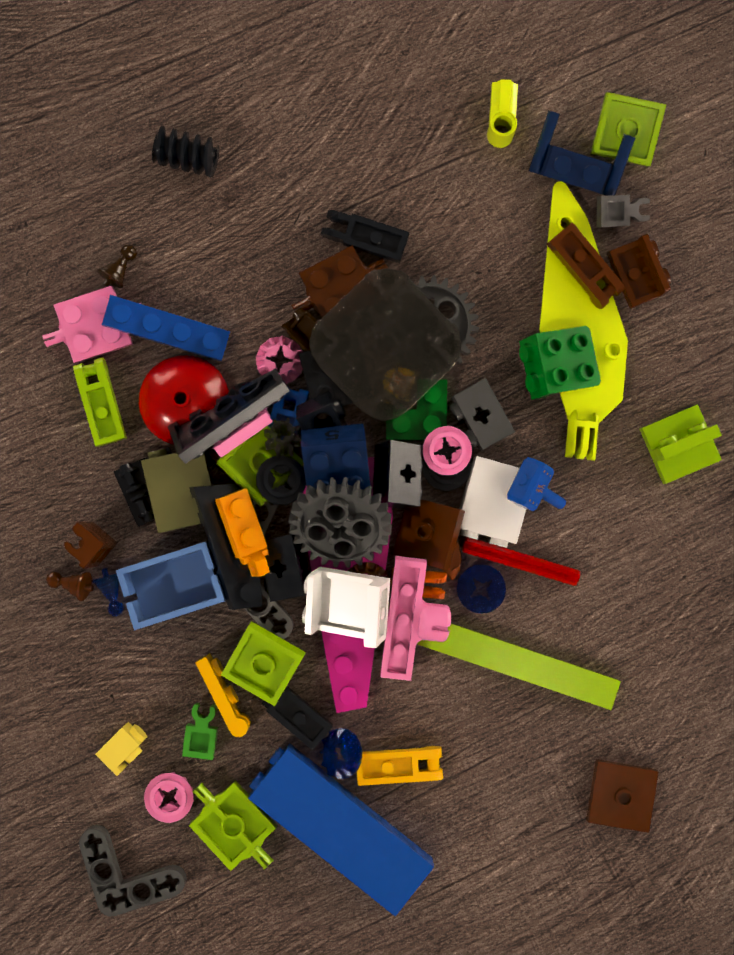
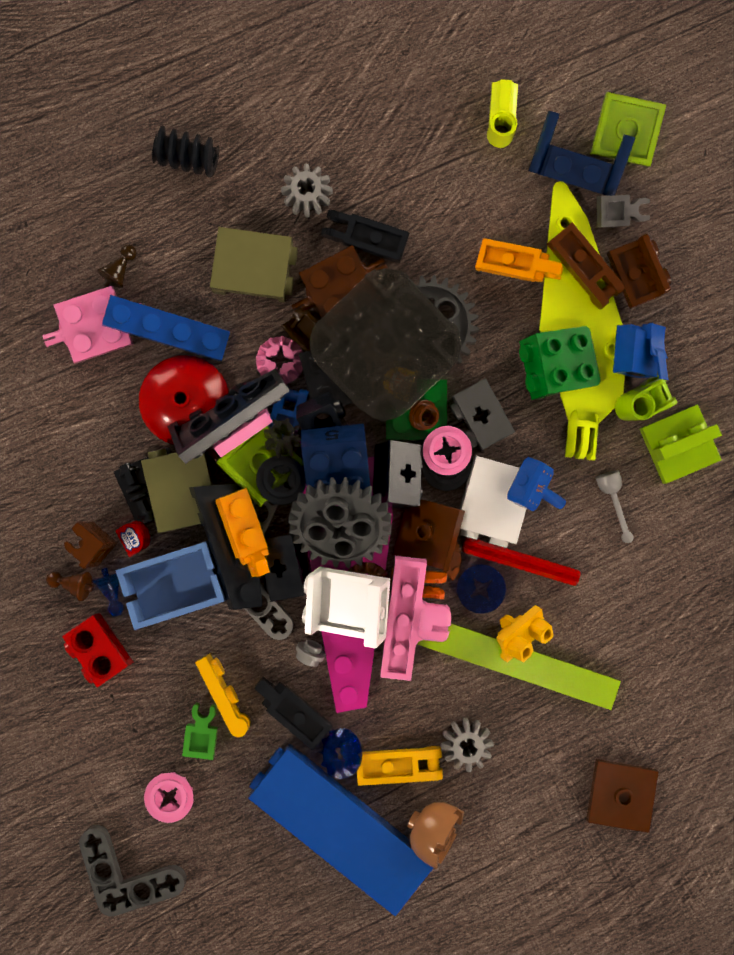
(100, 403): lime plate -> none
(104, 644): none -> red brick
(122, 747): light yellow brick -> none
(134, 537): none -> red tile
(232, 825): lime plate -> none
(253, 264): none -> olive panel
(263, 663): lime bracket -> none
(310, 200): none -> light grey gear
(310, 653): none -> light grey plate
(429, 417): none -> reddish brown plate
(434, 831): none -> medium nougat cylinder
(472, 755): none -> light grey gear
(516, 261): none -> light orange hinge
(519, 632): none -> yellow hips
(610, 484): none -> light grey hinge
(640, 351): none -> blue piece
(650, 398): none -> lime piece

